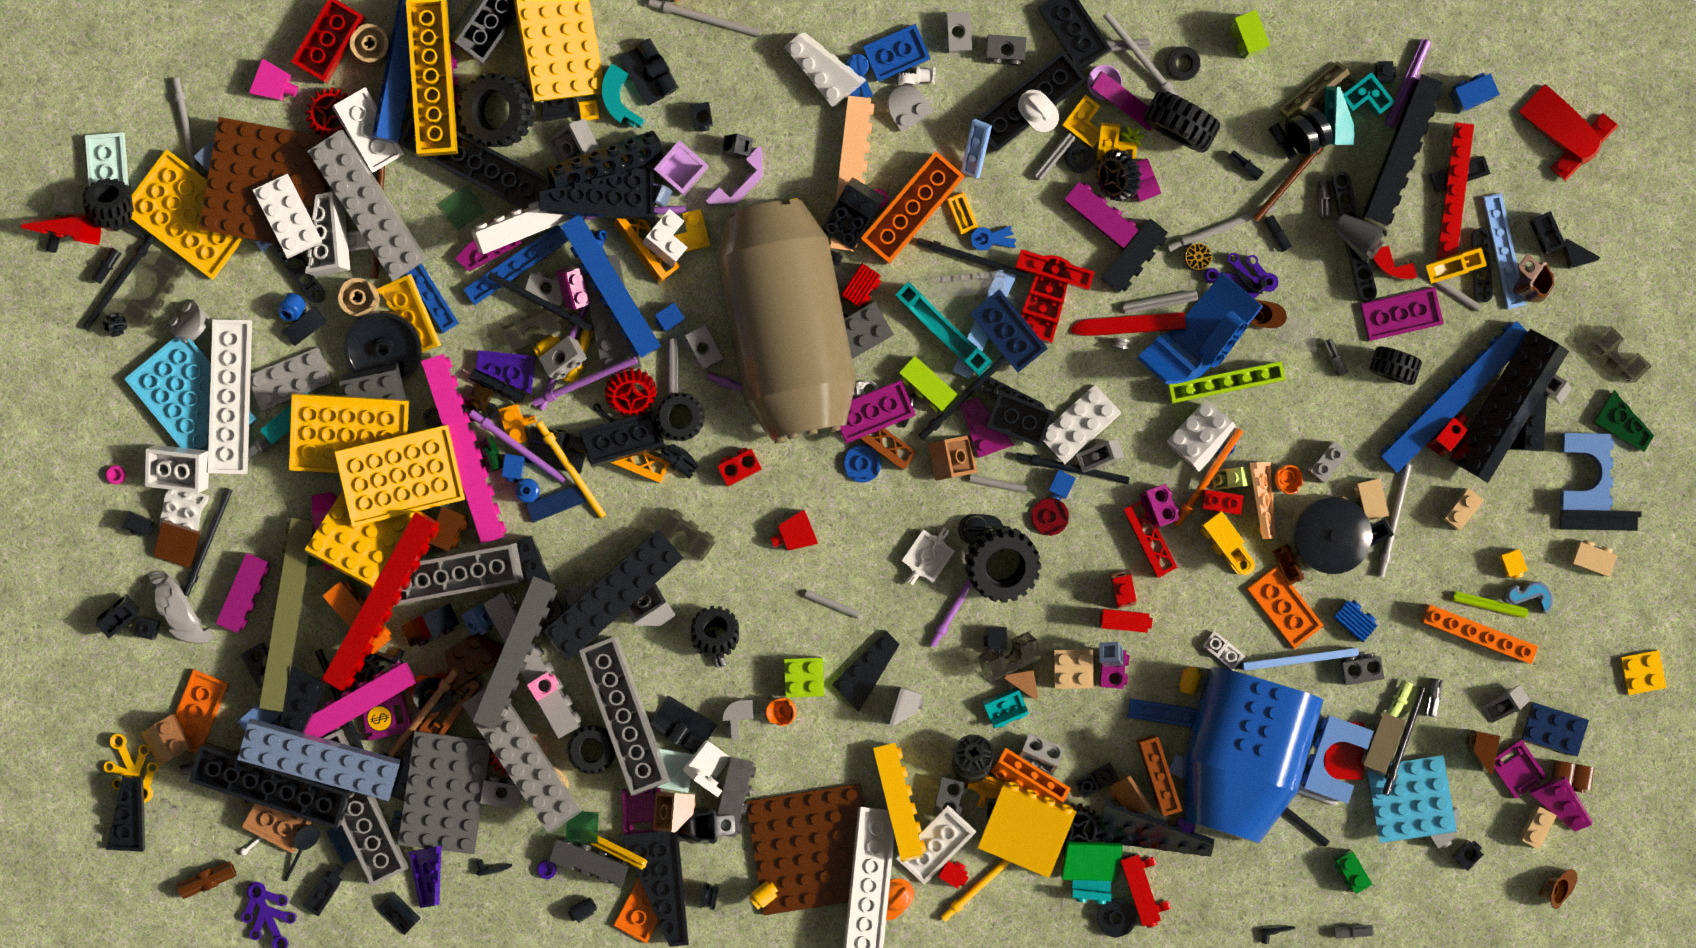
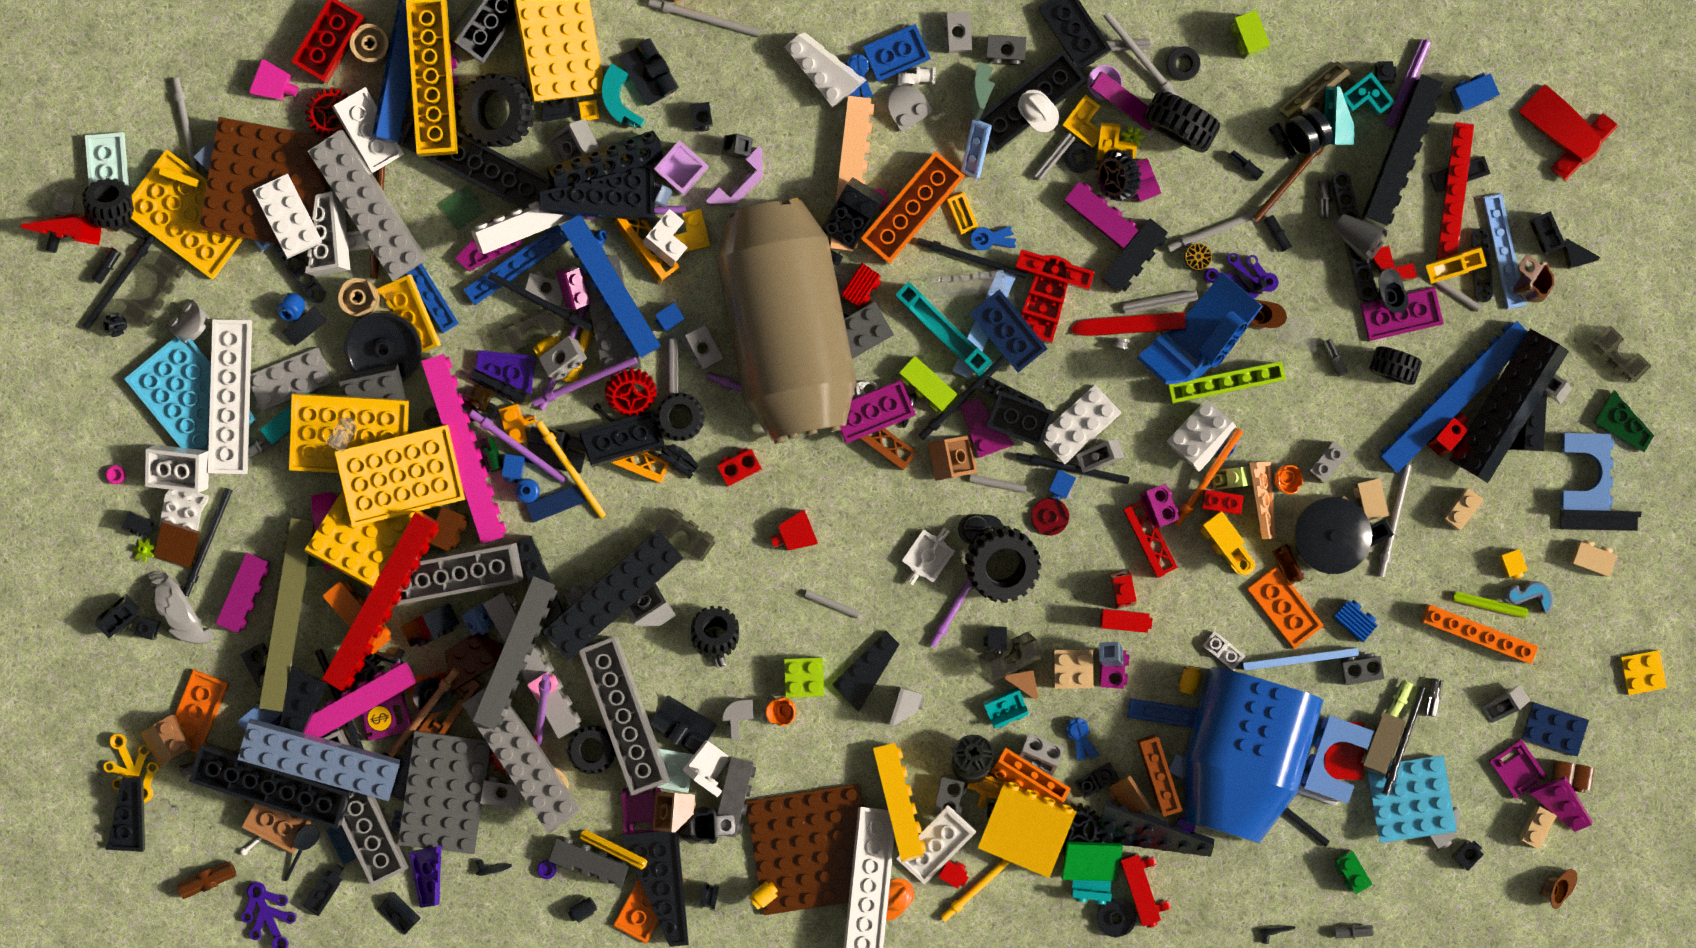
(144, 550): none -> lime plant
(179, 177): none -> yellow tile
(342, 434): none -> clear brick
(544, 690): none -> medium lavender bar
(583, 828): clear green piece -> none
(862, 463): blue tile -> none
(980, 89): none -> sand green slope
(1077, 730): none -> blue piece
(1392, 291): none -> black piece
(1483, 749): reddish brown slope -> none

